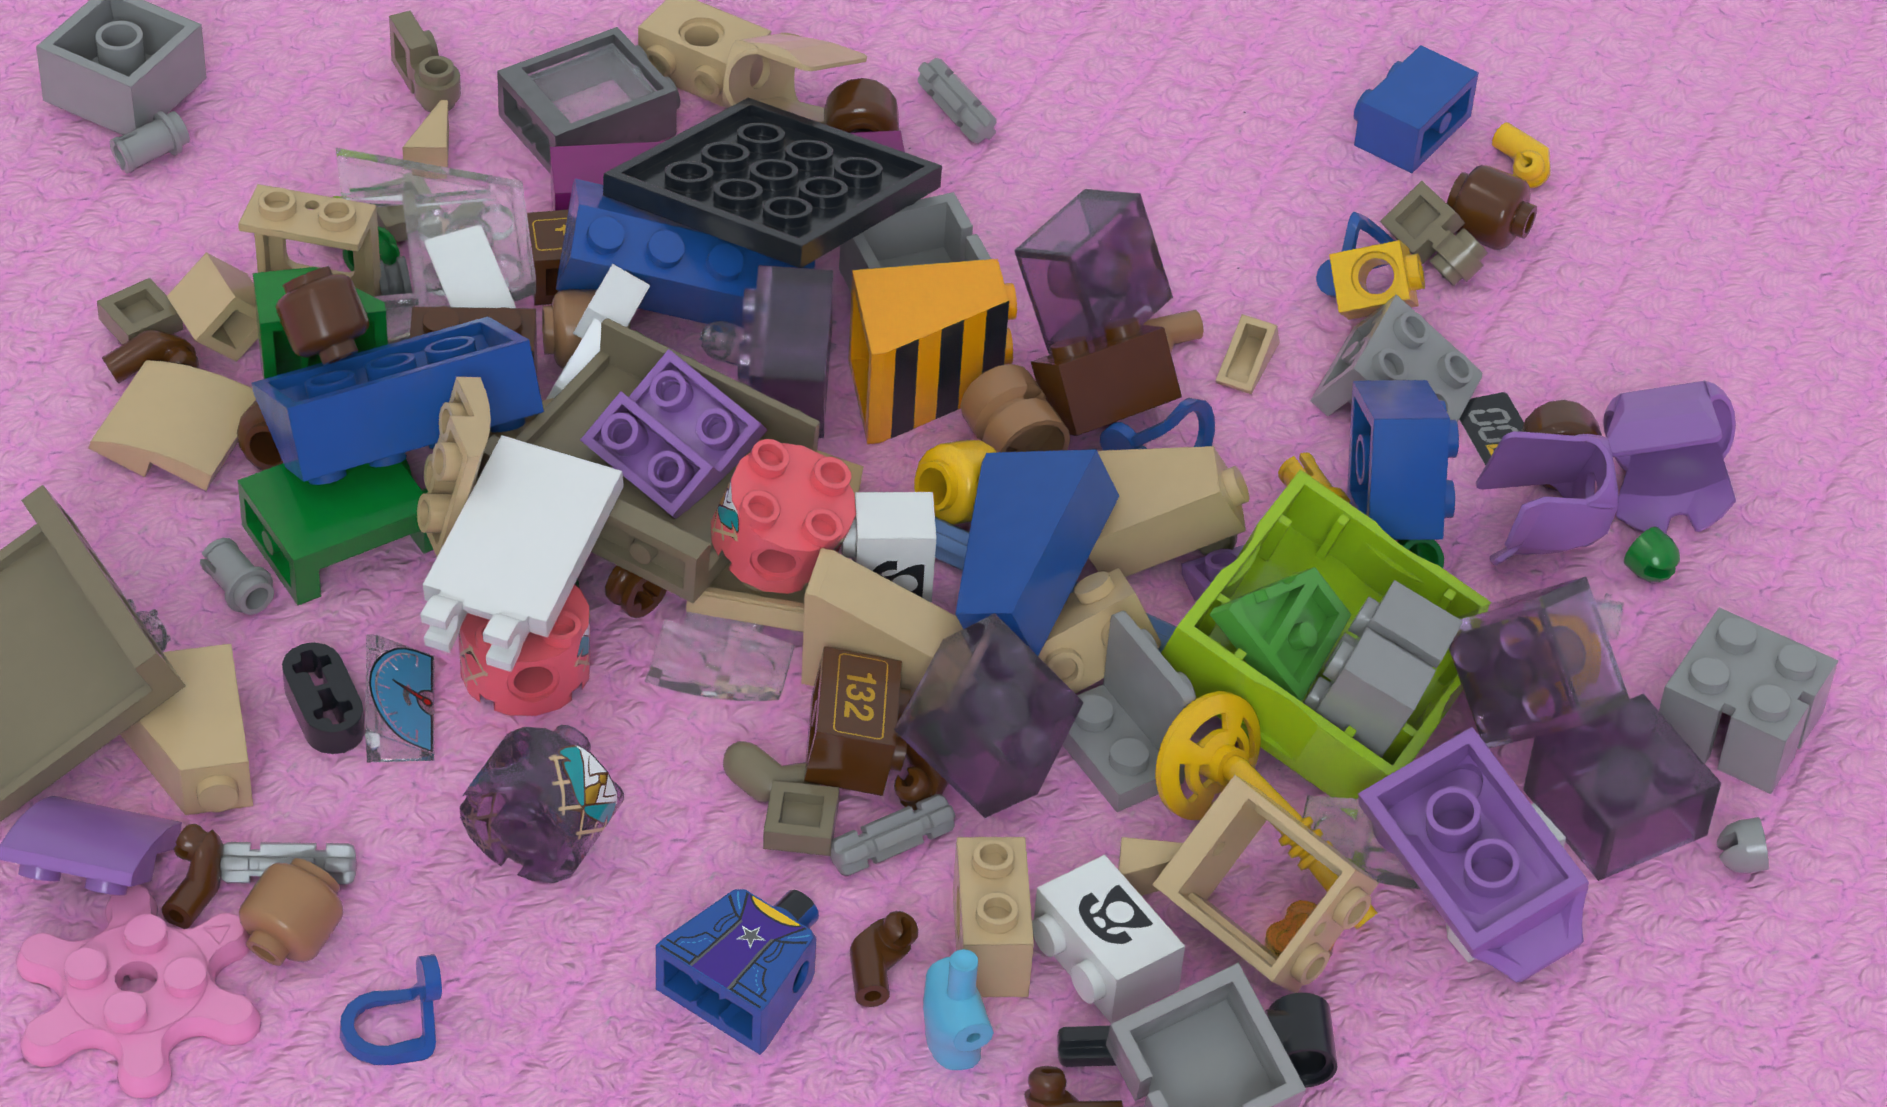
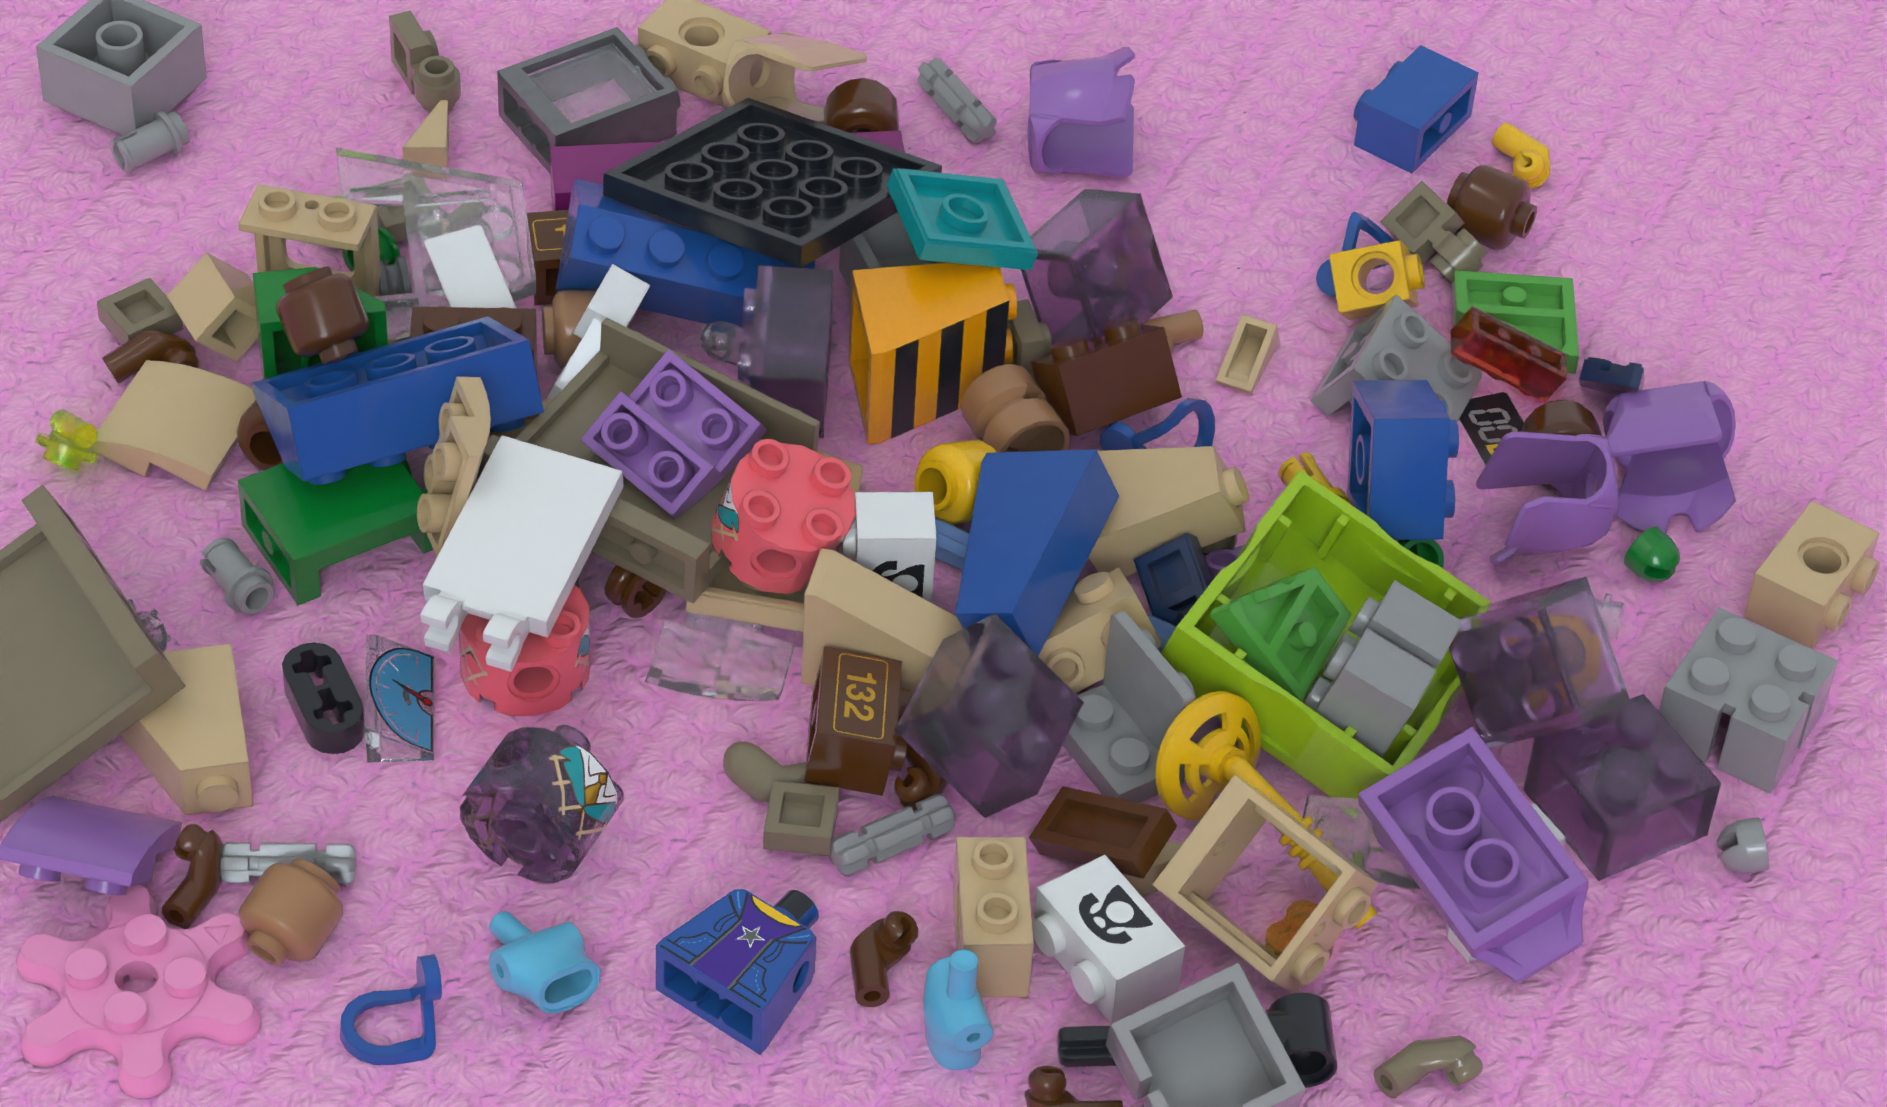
(68, 440): none -> clear neon green plate
(543, 964): none -> medium azure piece
(961, 219): none -> teal plate
(1029, 337): none -> dark tan plate
(1082, 116): none -> medium lavender piece
(1091, 825): none -> reddish brown tile
(1173, 577): none -> dark blue tile
(1427, 1056): none -> dark tan arm
(1508, 354): none -> clear red piece
(1527, 302): none -> bright green wing
(1611, 377): none -> dark blue tile
(1813, 575): none -> tan brick

